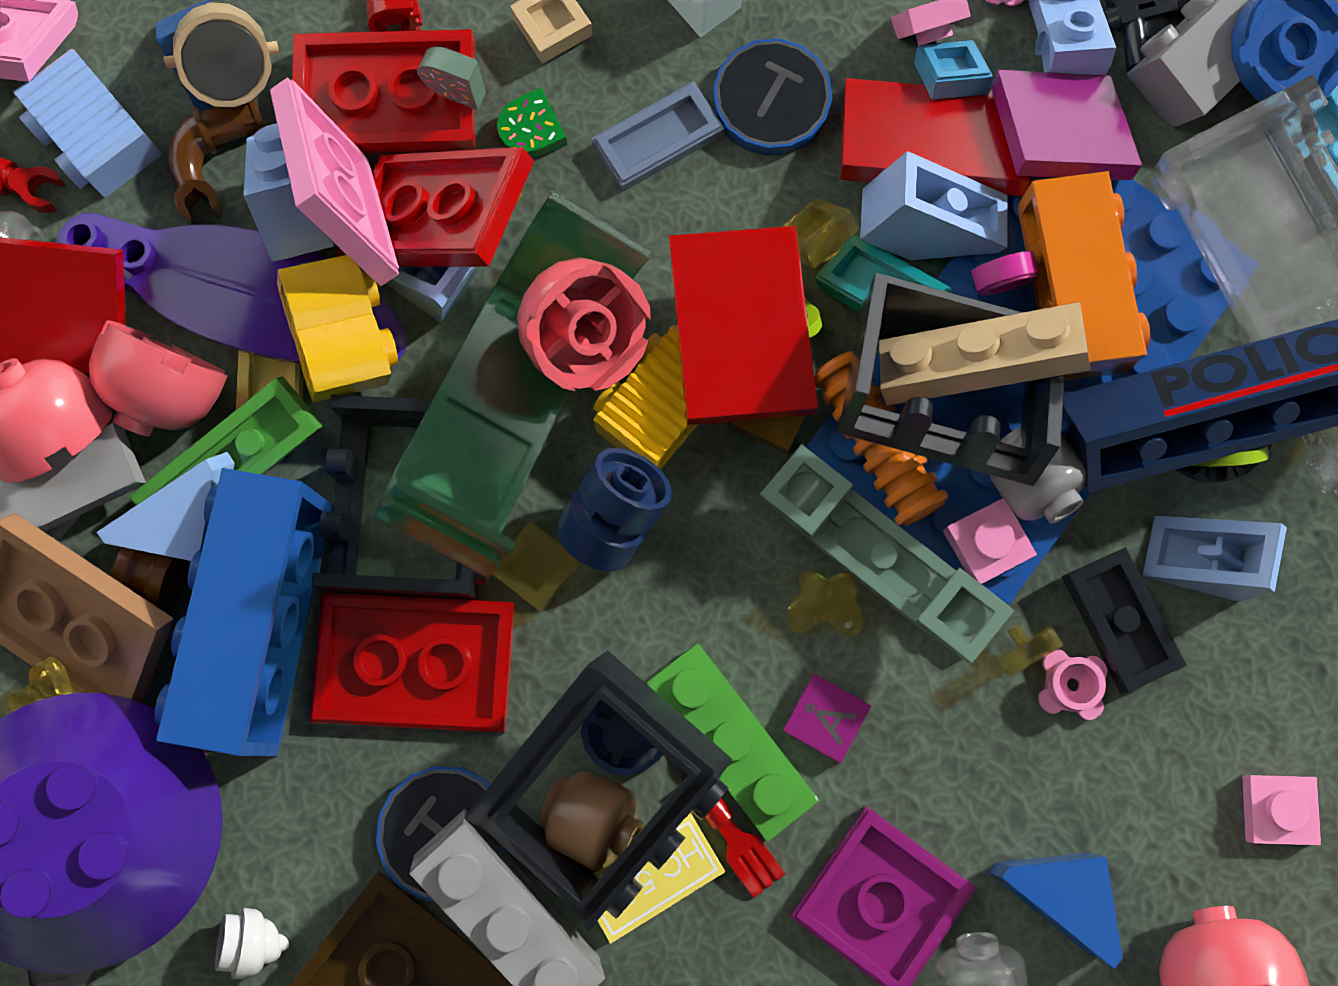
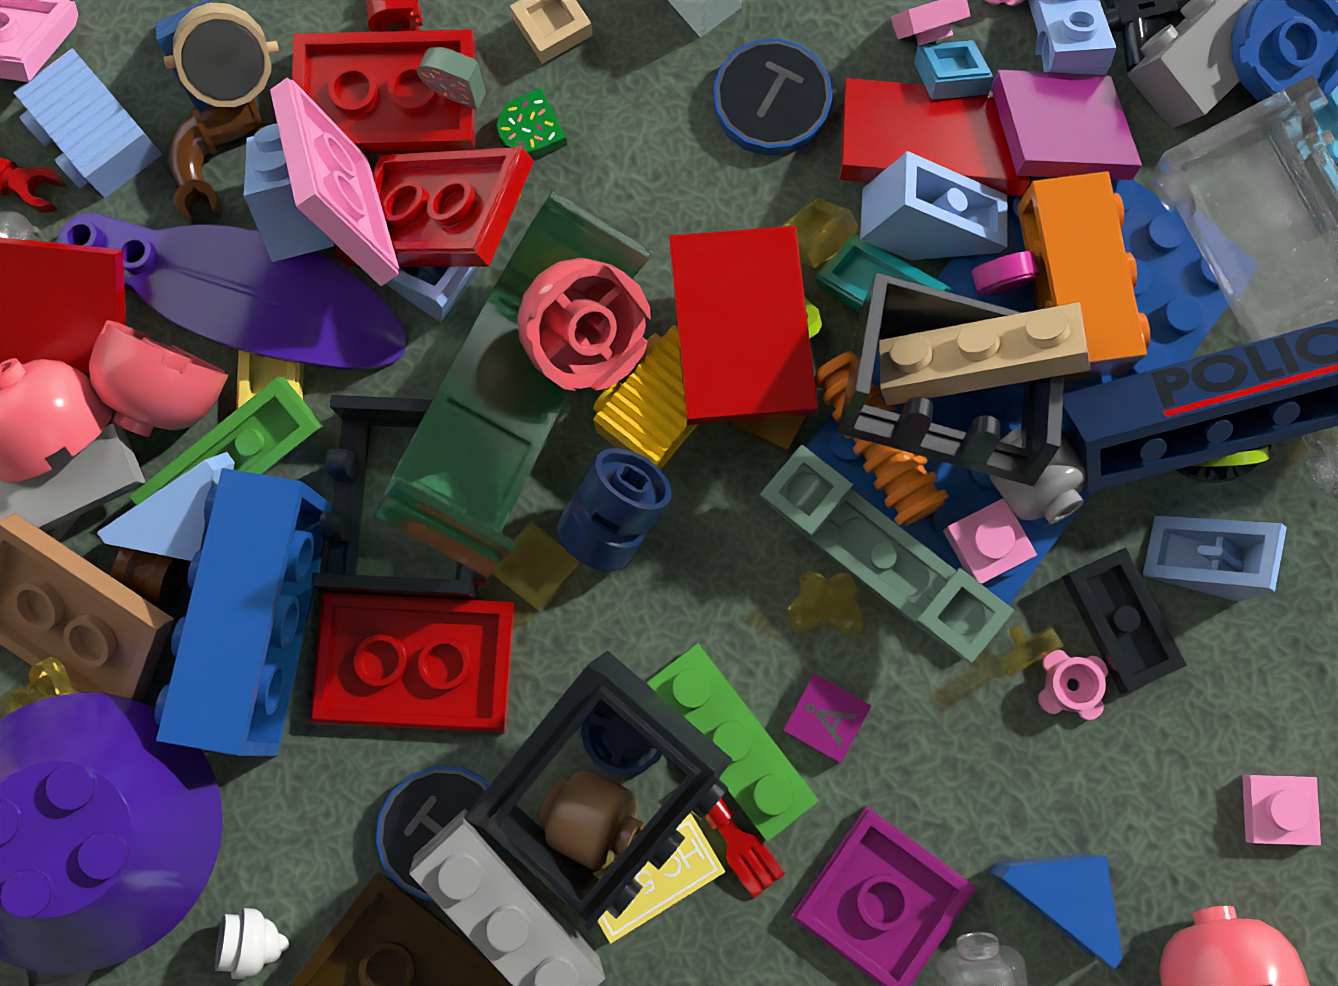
(335, 327): yellow brick -> none
(658, 136): sand blue tile -> none

